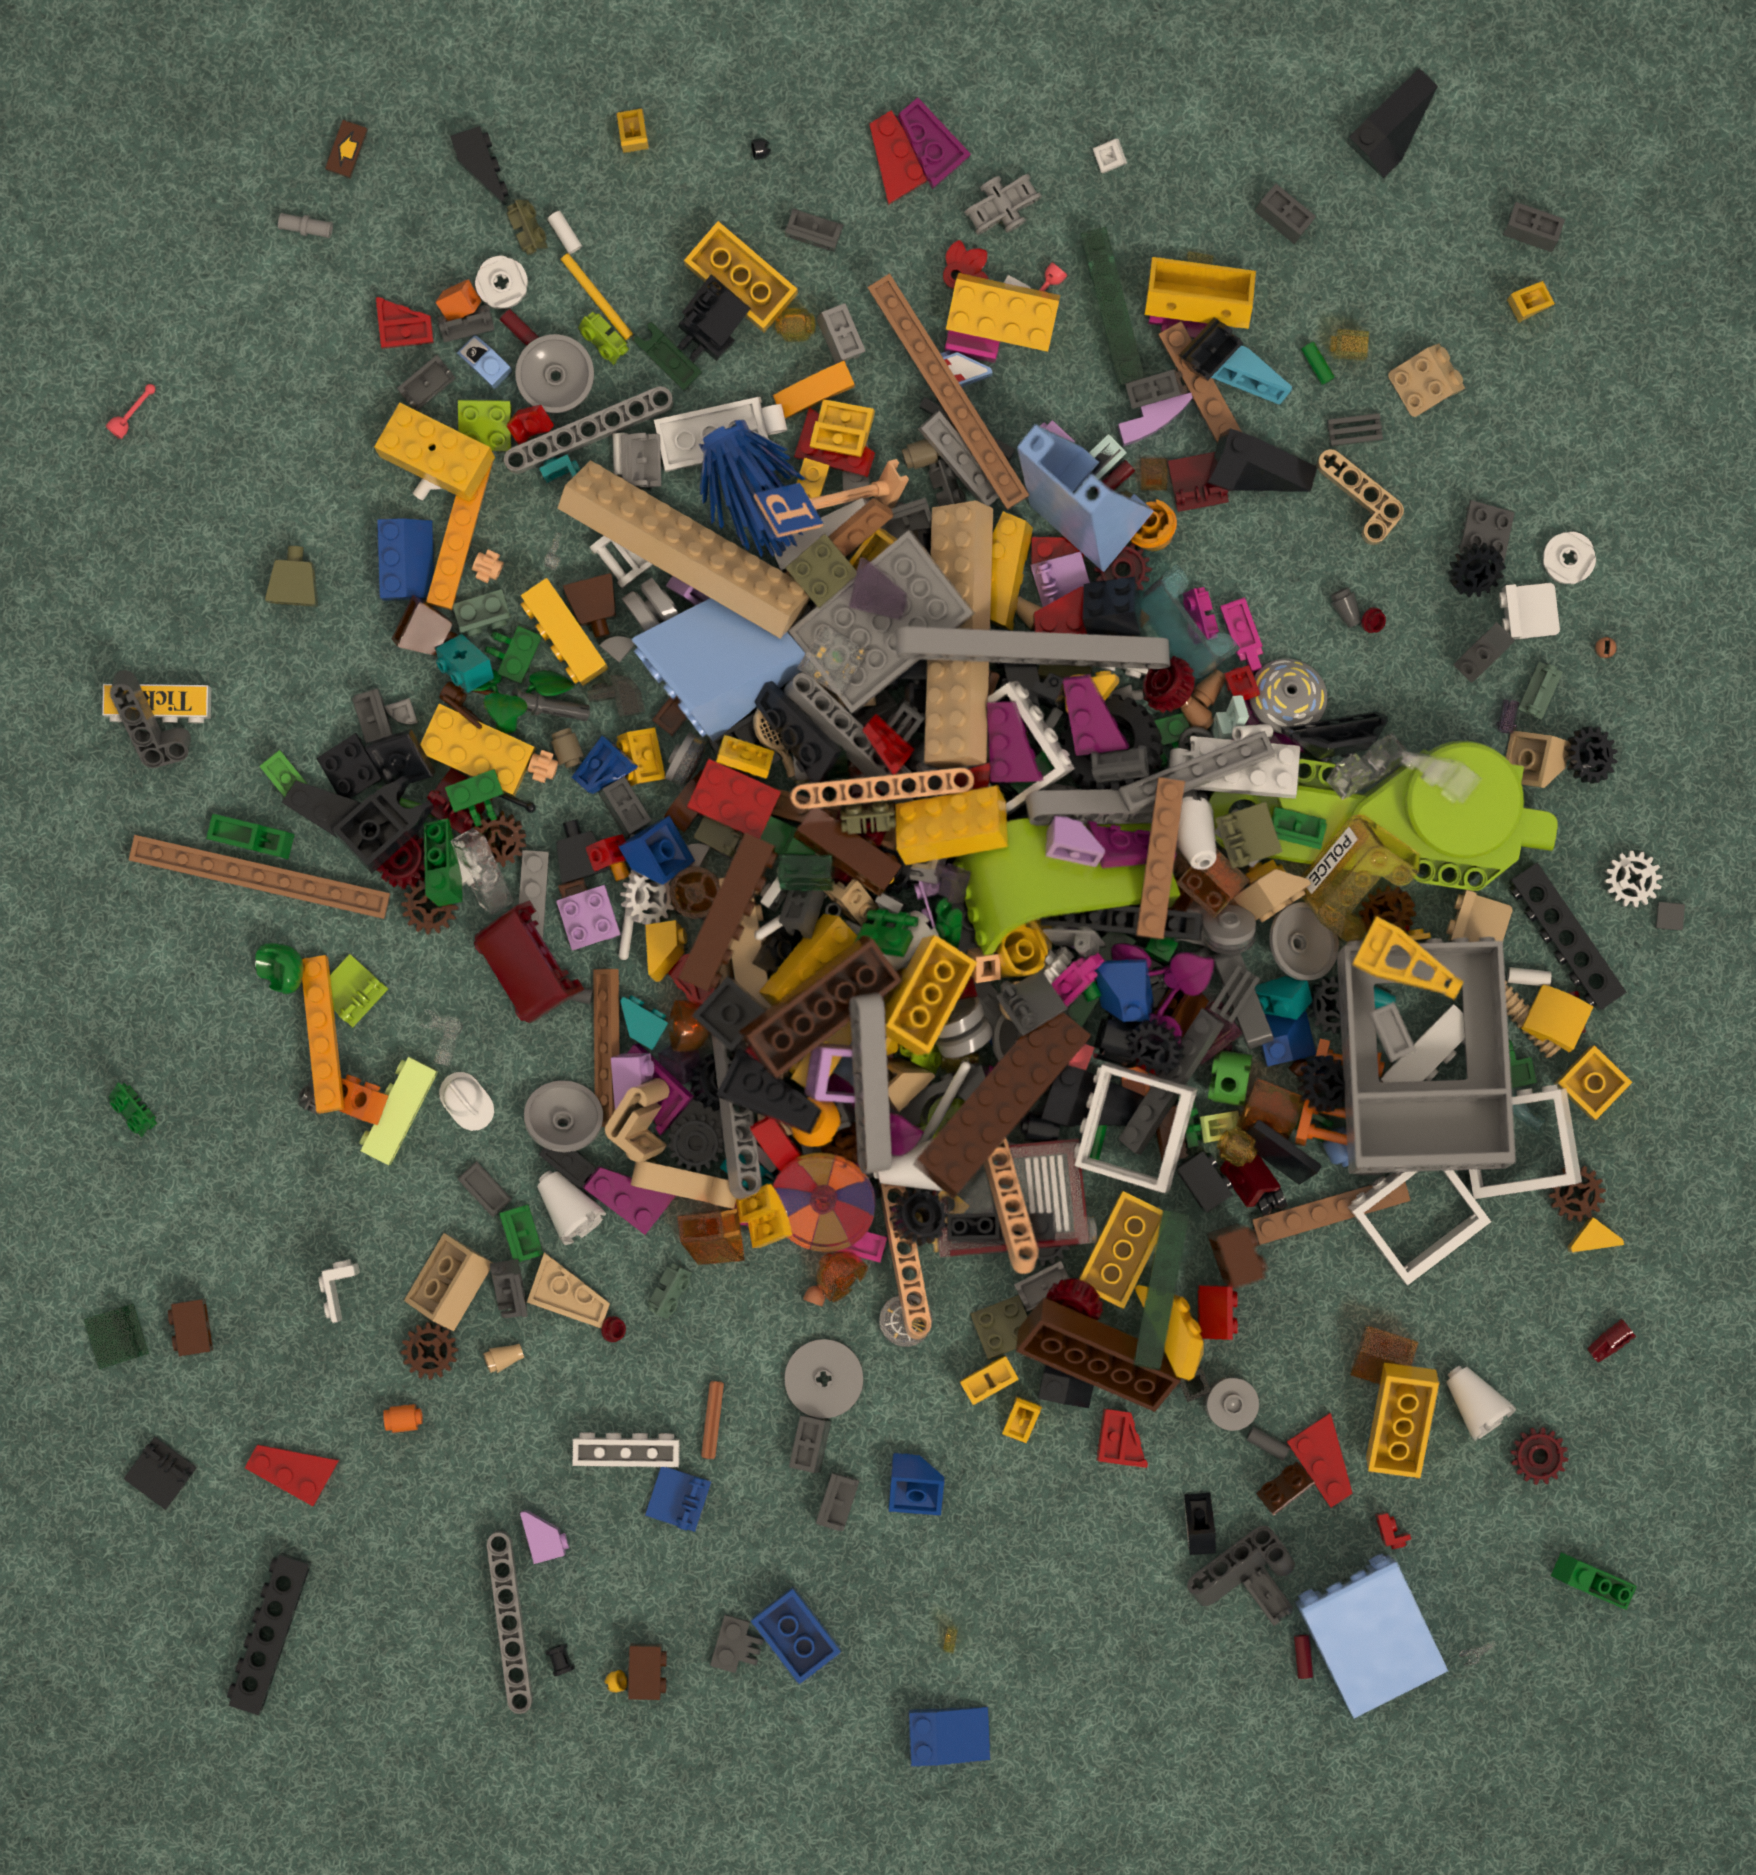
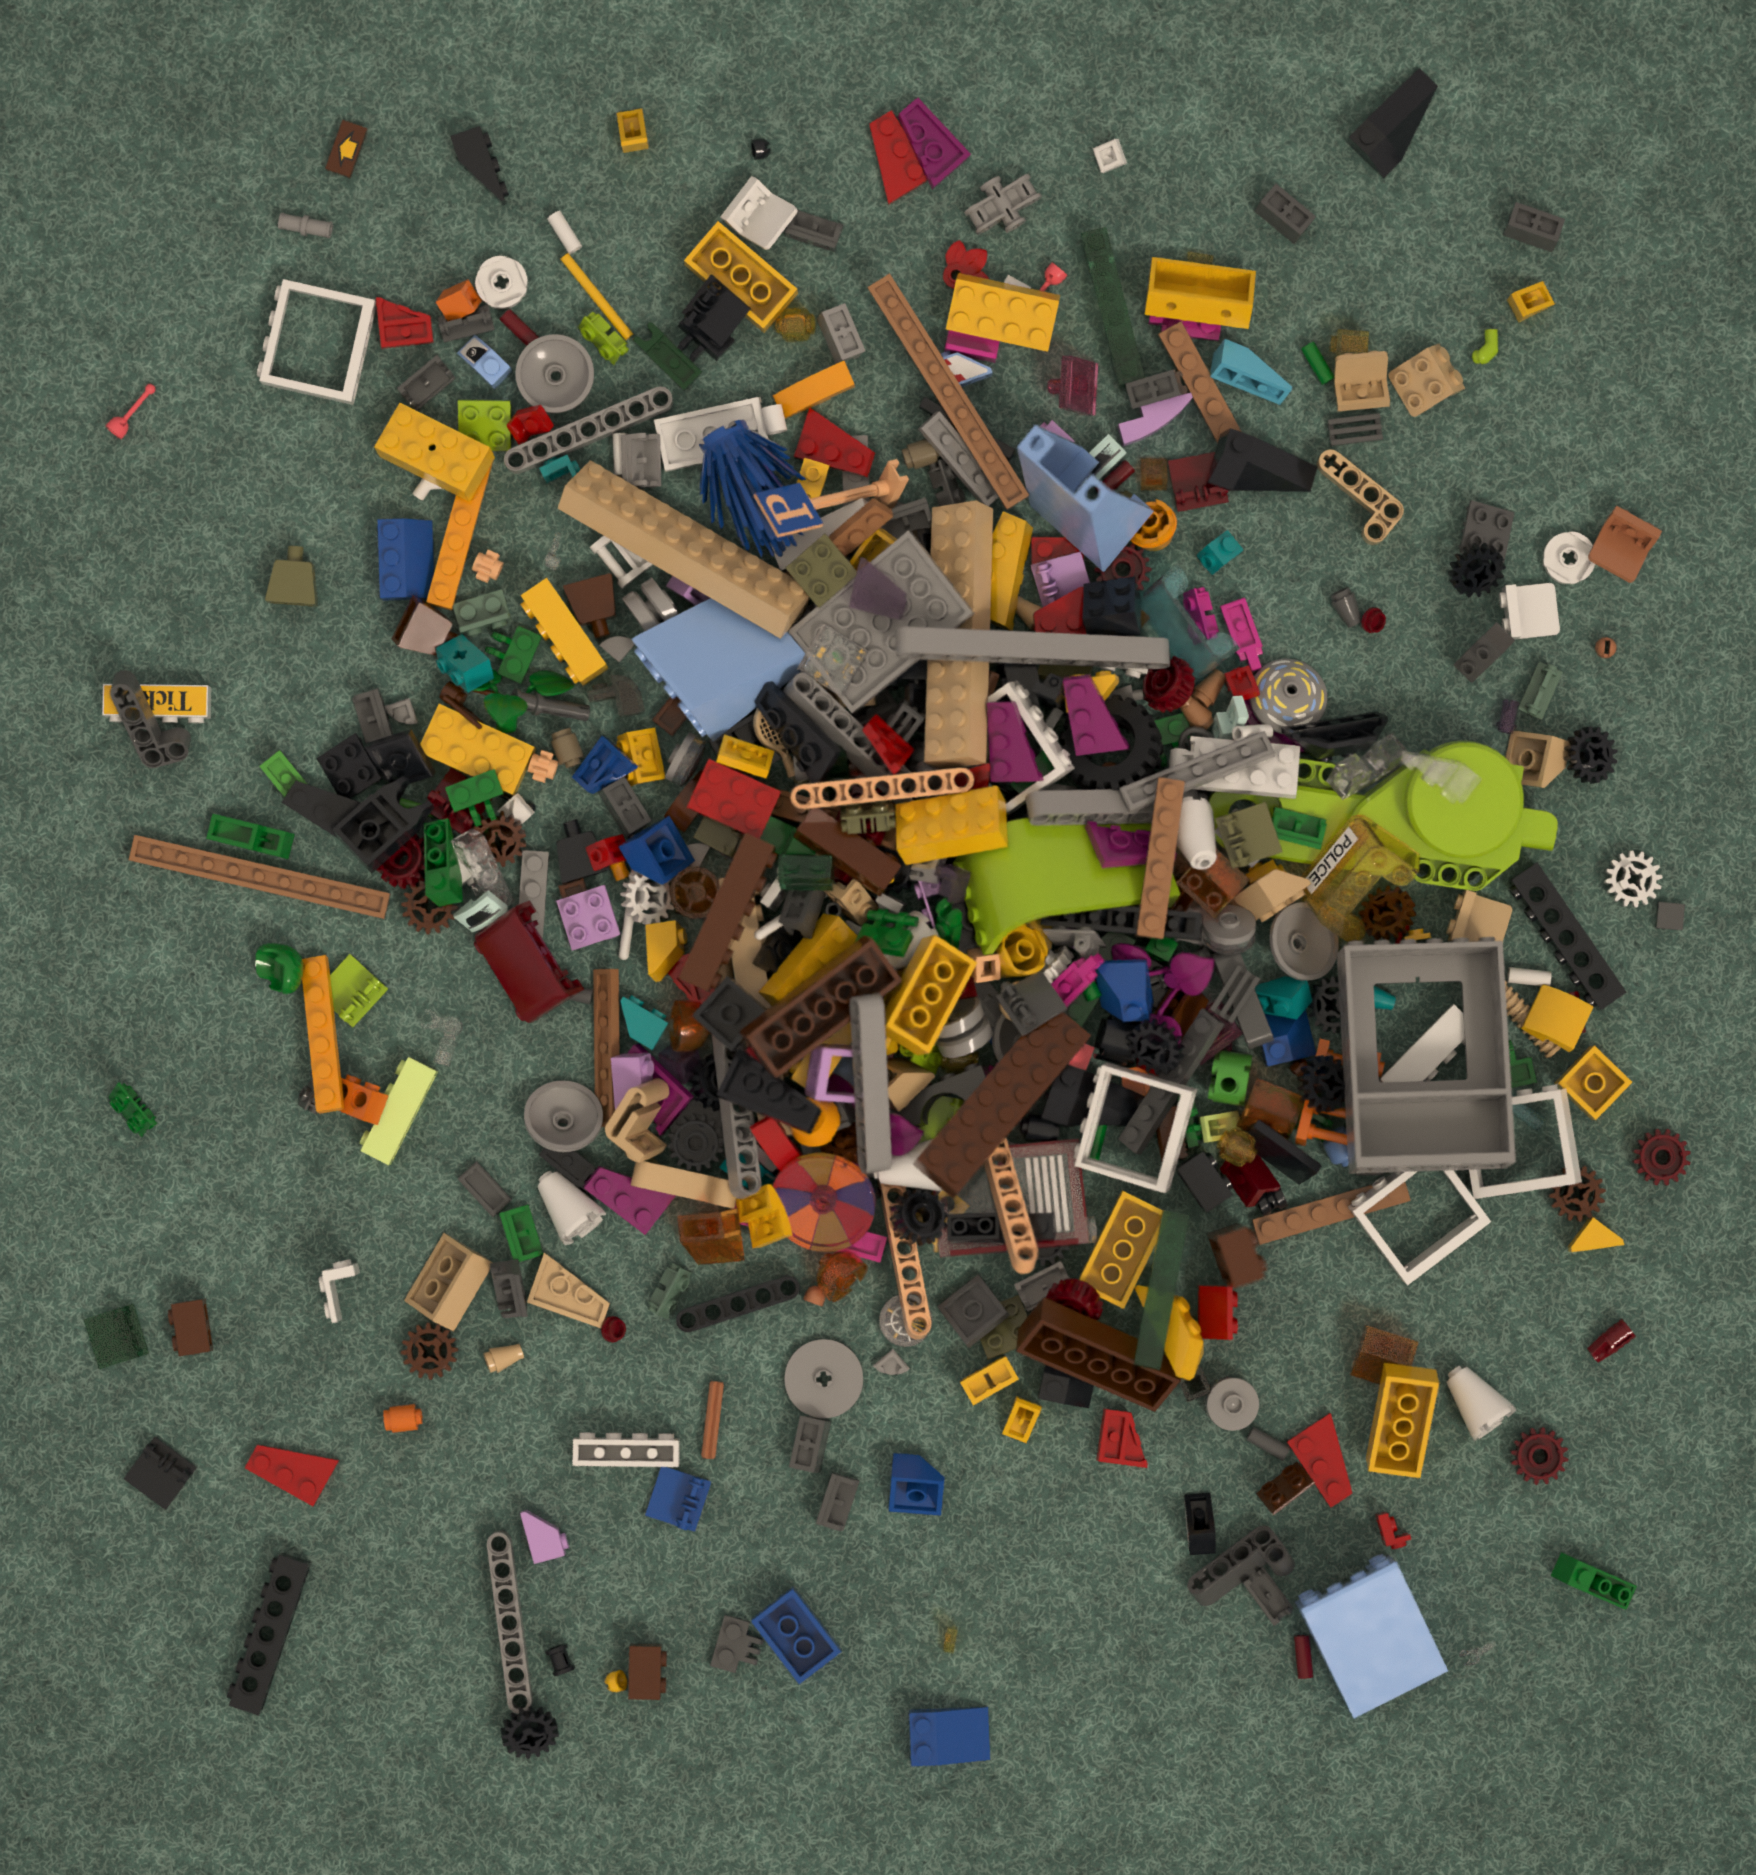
(358, 353): none -> white window
(466, 1101): white piece -> none
(481, 912): none -> light aqua slope
(517, 807): none -> white tile
(523, 215): olive hinge -> none
(529, 1732): none -> black gear
(728, 1312): none -> black beam
(758, 214): none -> white bracket
(842, 428): yellow slope -> none
(891, 1364): none -> light grey tile
(946, 1101): white piece -> none
(973, 1311): none -> dark grey plate
(1072, 842): lavender slope -> none
(1076, 385): none -> clear pink tile
(1120, 764): dark grey hinge -> none
(1210, 349): black hinge -> none
(1219, 552): none -> teal bracket
(1361, 381): none -> tan bracket
(1376, 947): yellow plate -> none
(1392, 1032): light grey tile -> none
(1489, 350): none -> lime arm
(1623, 544): none -> nougat bracket
(1674, 1163): none -> dark red gear

